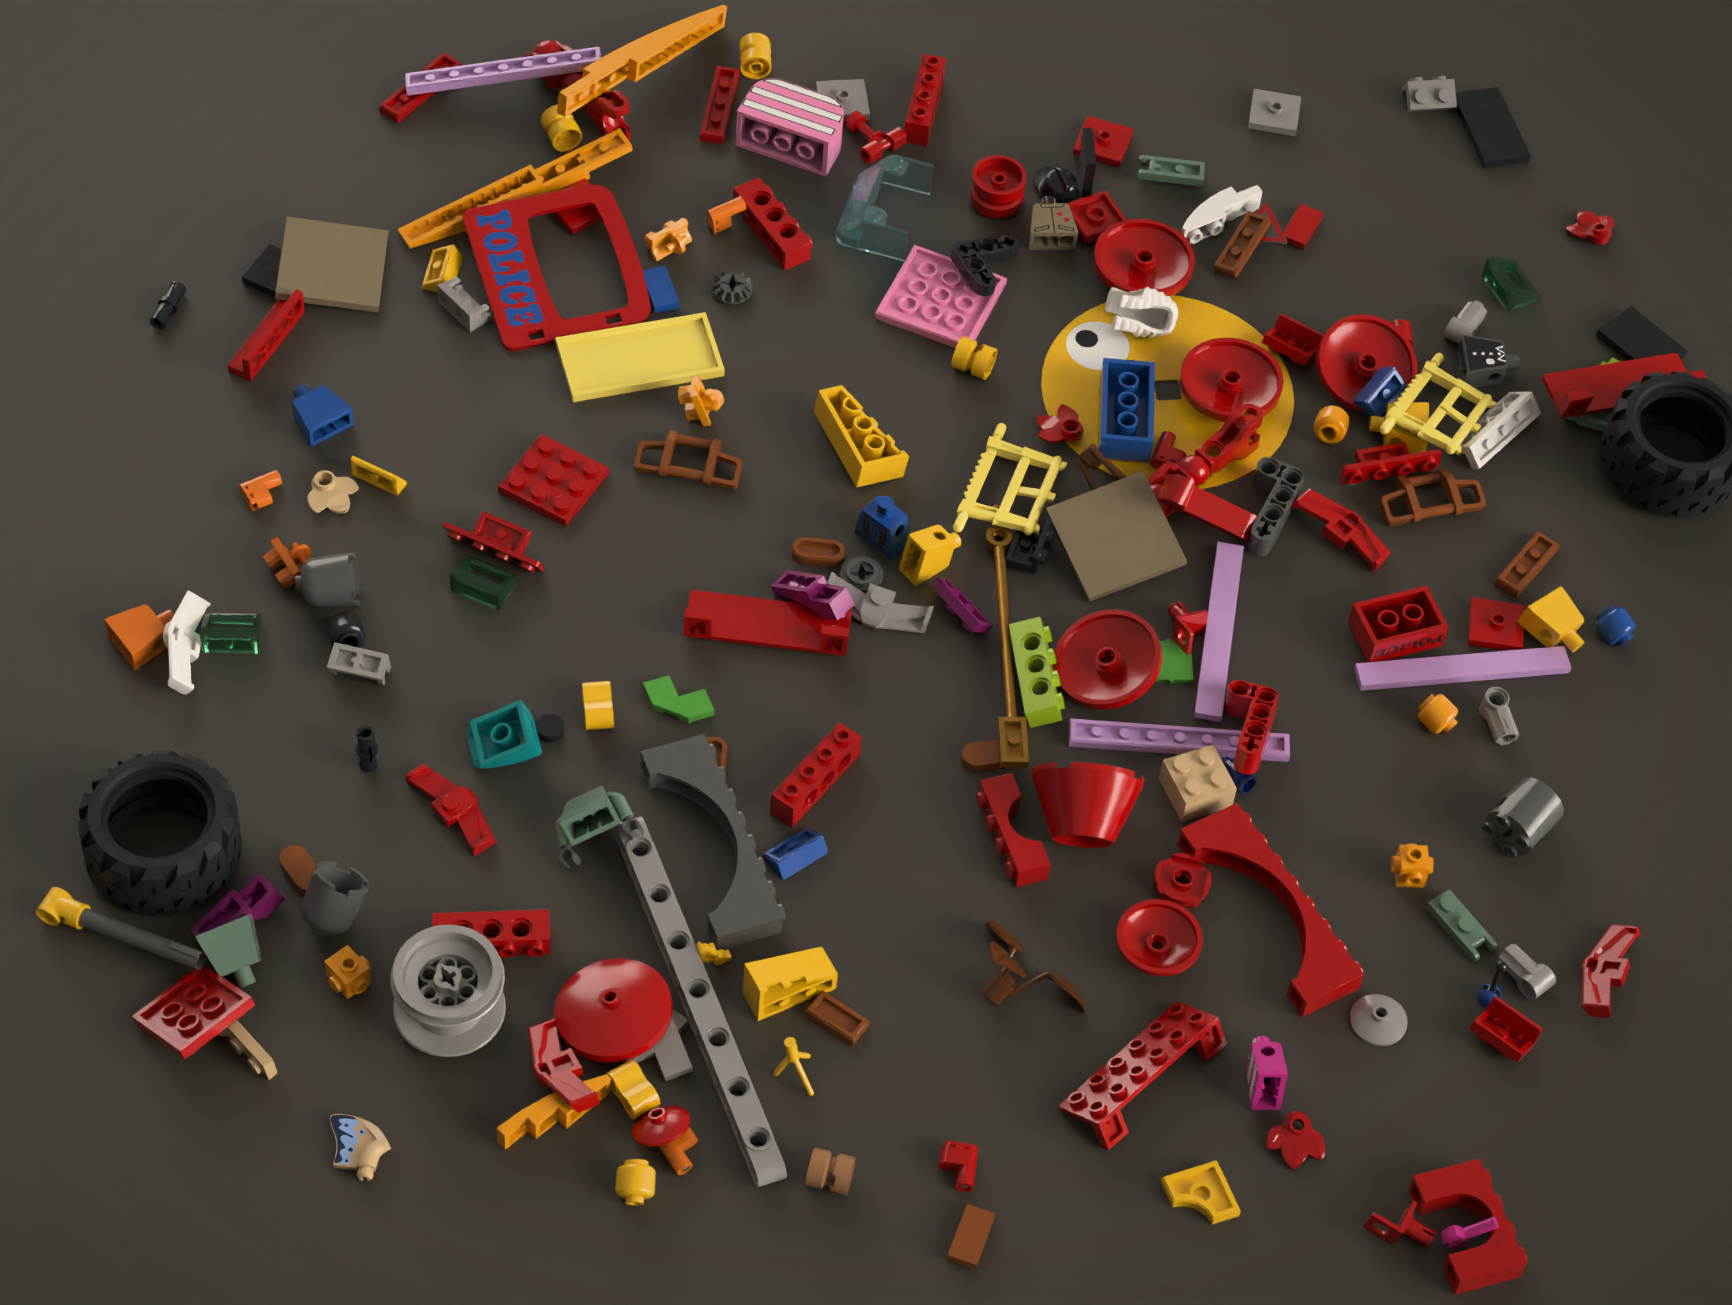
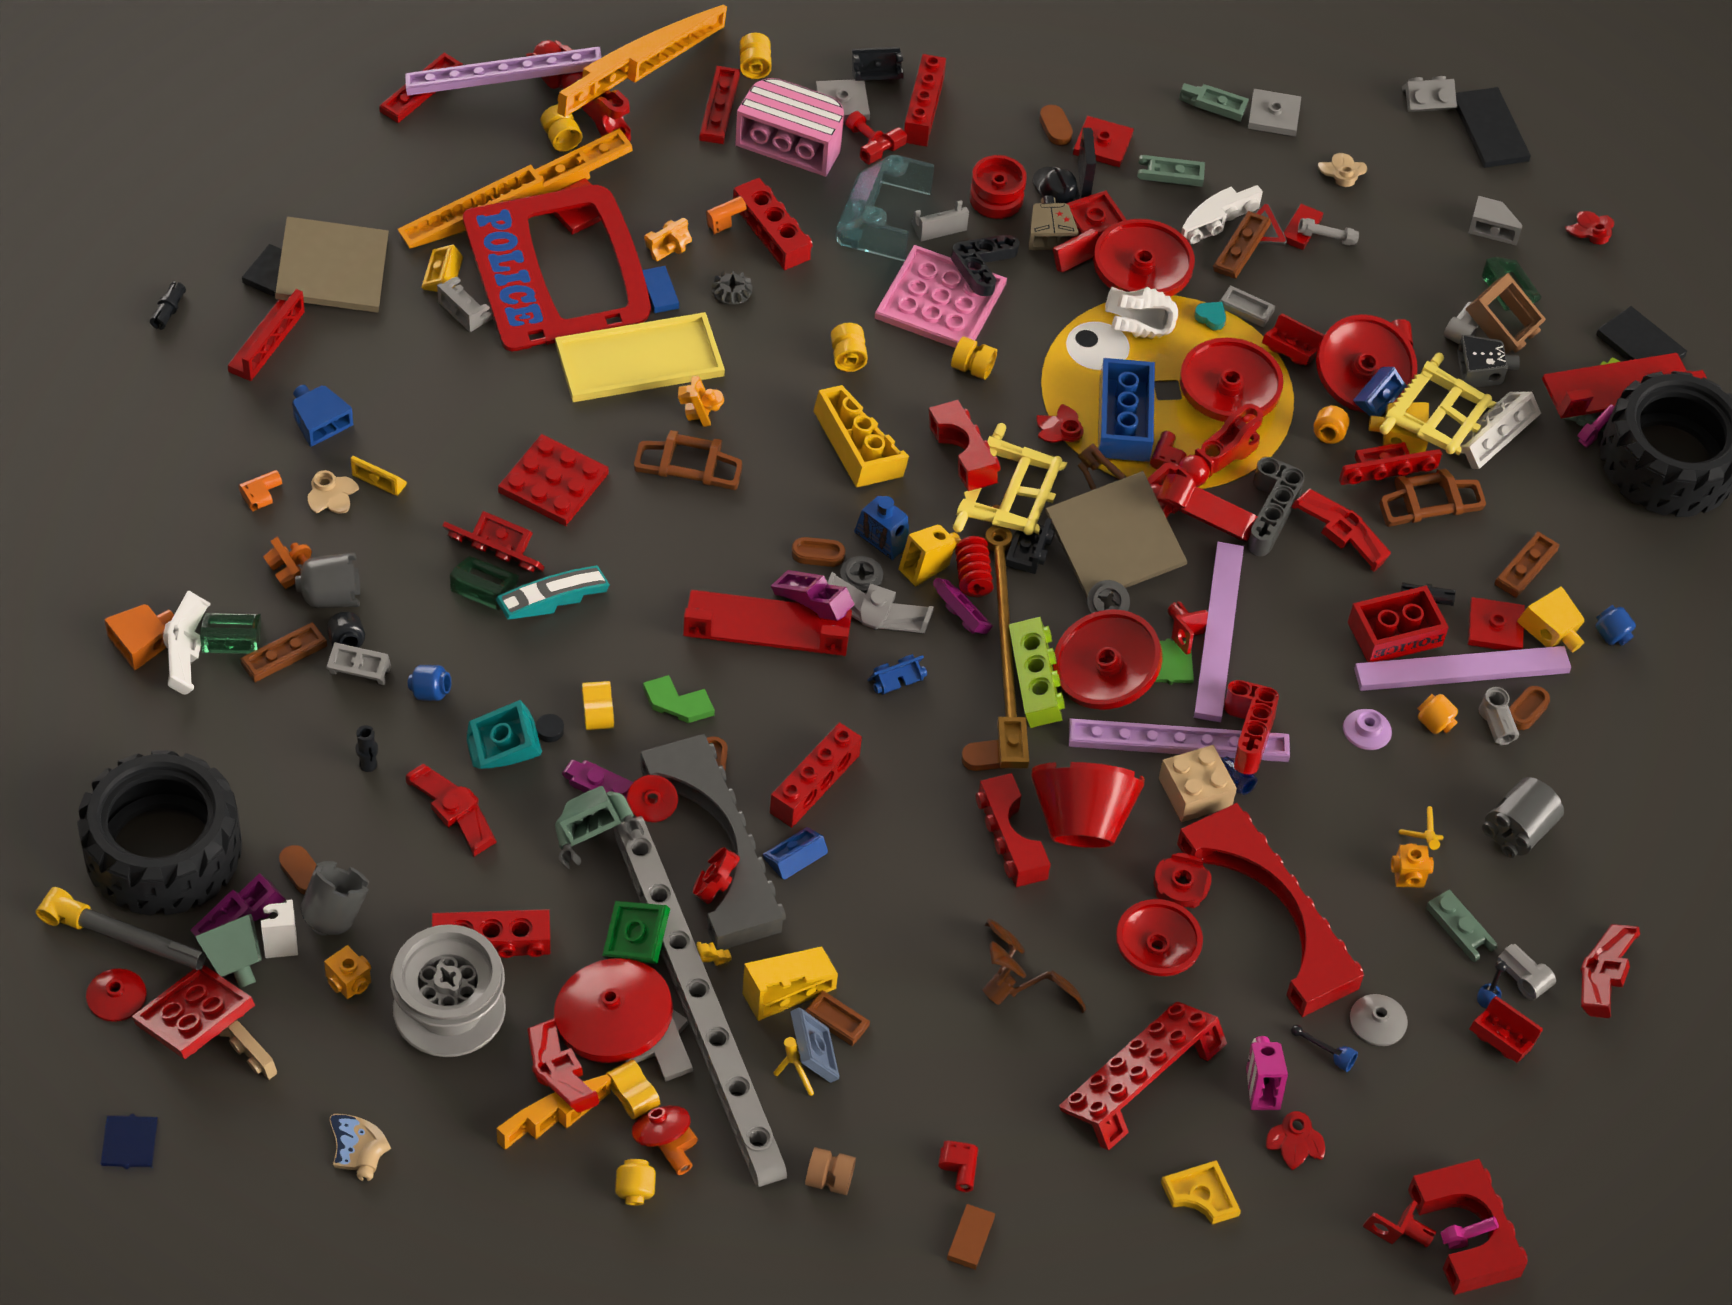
(119, 1004): none -> red dish
(129, 1141): none -> clear blue piece
(280, 933): none -> white hinge
(283, 652): none -> dark orange tile
(429, 682): none -> blue head
(547, 593): none -> slope
(588, 776): none -> magenta hinge
(636, 931): none -> green tile
(652, 809): none -> red piece
(716, 876): none -> red plate
(815, 1045): none -> sand blue tile
(849, 347): none -> yellow wheel
(877, 63): none -> black hinge
(887, 677): none -> blue hinge
(941, 223): none -> light grey hinge
(954, 426): none -> red arch
(974, 566): none -> red piece
(1056, 124): none -> dark orange tile
(1075, 250): none -> red tile
(1103, 589): none -> dark grey gear
(1211, 314): none -> teal tile
(1214, 100): none -> sand green hinge
(1247, 306): none -> light grey tile
(1343, 169): none -> tan plate
(1343, 1057): none -> hinge
(1348, 236): none -> light grey bar
(1364, 736): none -> lavender piece
(1430, 836): none -> yellow plant
(1440, 595): none -> black pin
(1494, 221): none -> light grey slope
(1518, 304): none -> medium nougat window
(1529, 706): none -> dark orange tile
(1590, 431): none -> dark pink bar

